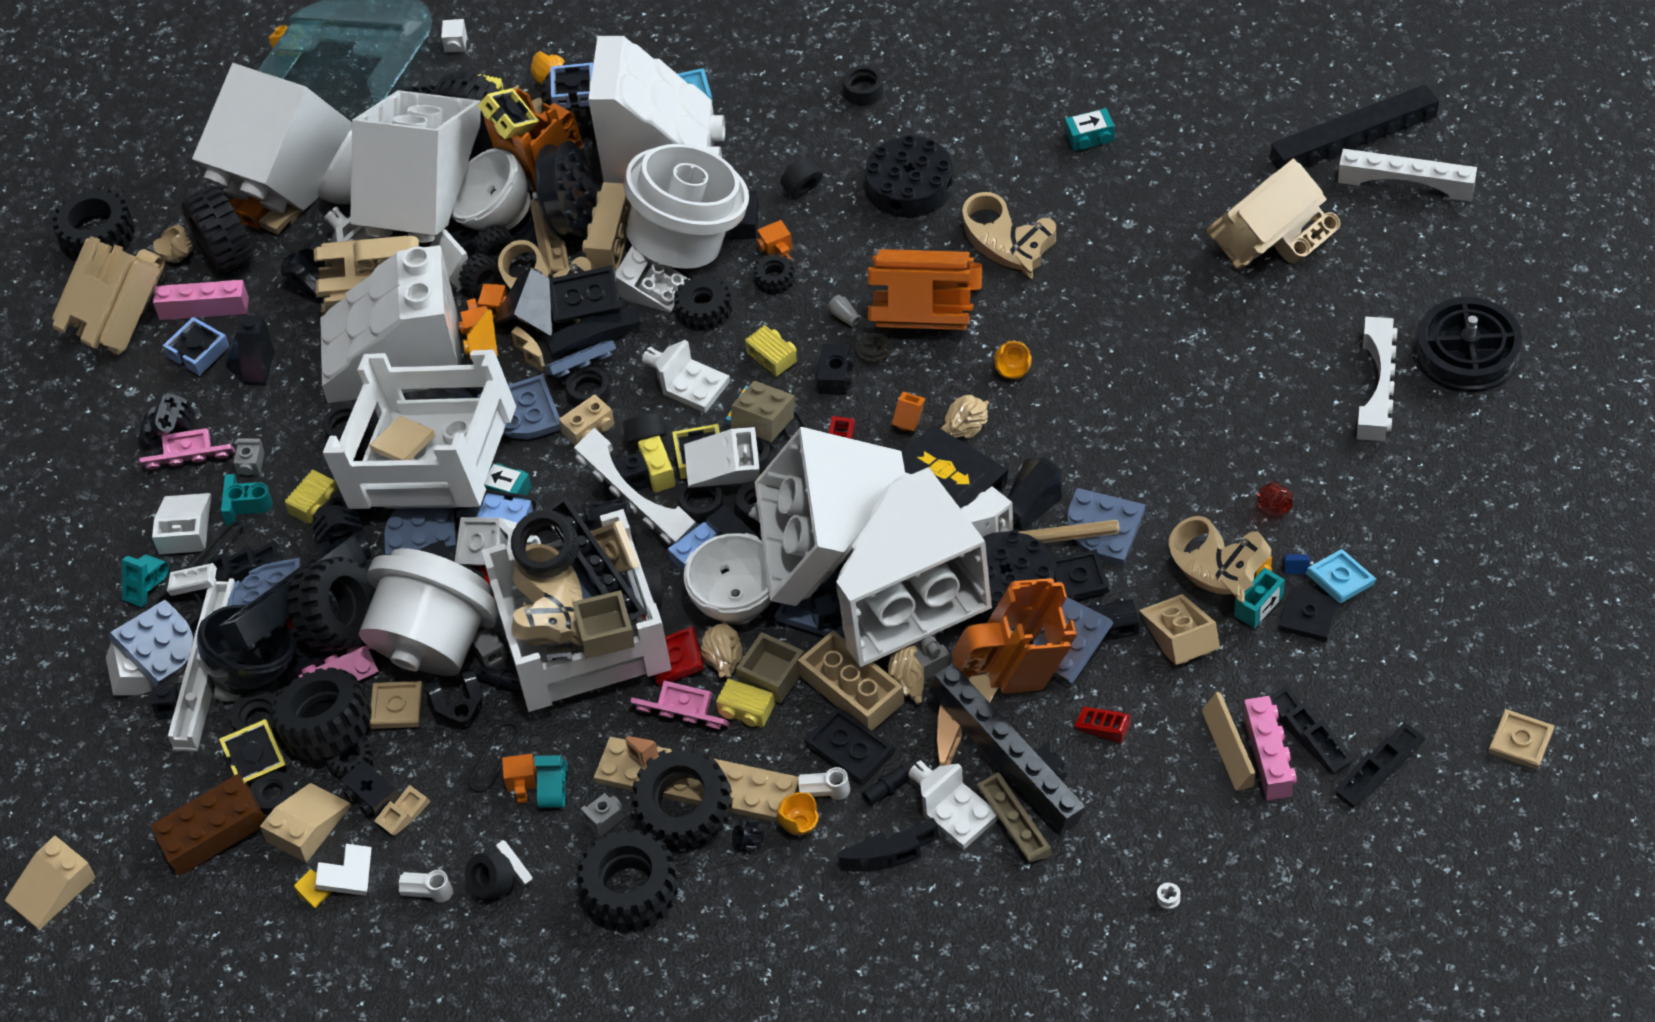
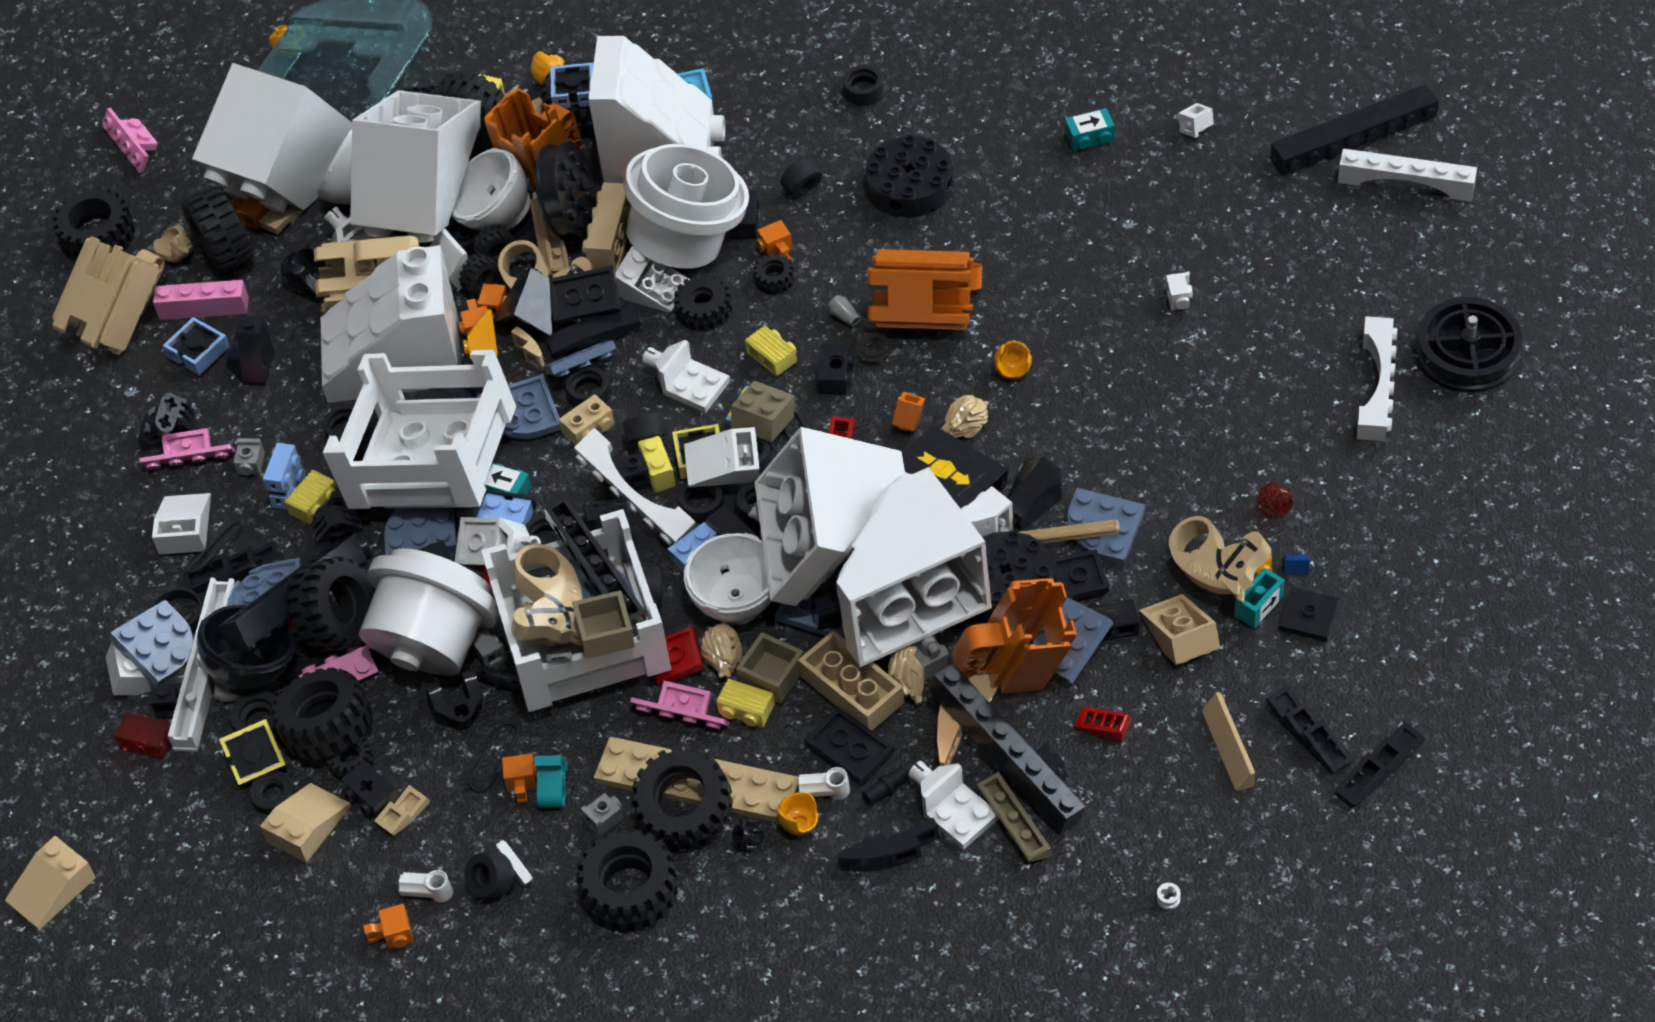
(131, 138): none -> bright pink bracket
(141, 576): teal tile -> none
(144, 735): none -> clear red brick
(191, 579): white plate -> none
(208, 824): reddish brown brick -> none
(243, 498): teal tile -> none
(283, 474): none -> light blue piece
(306, 889): yellow slope -> none
(350, 877): white tile -> none
(393, 926): none -> orange brick
(396, 704): tan plate -> none
(402, 439): tan tile -> none
(454, 35): white brick -> none
(508, 113): piece -> none
(527, 526): black tyre -> none
(617, 546): tan tile -> none
(641, 749): nougat slope -> none
(1003, 243): tan animal -> none
(1178, 290): none -> white brick
(1195, 119): none -> white brick
(1268, 748): bright pink brick -> none
(1275, 217): tan piece -> none
(1340, 576): medium azure tile -> none
(1521, 739): tan tile -> none

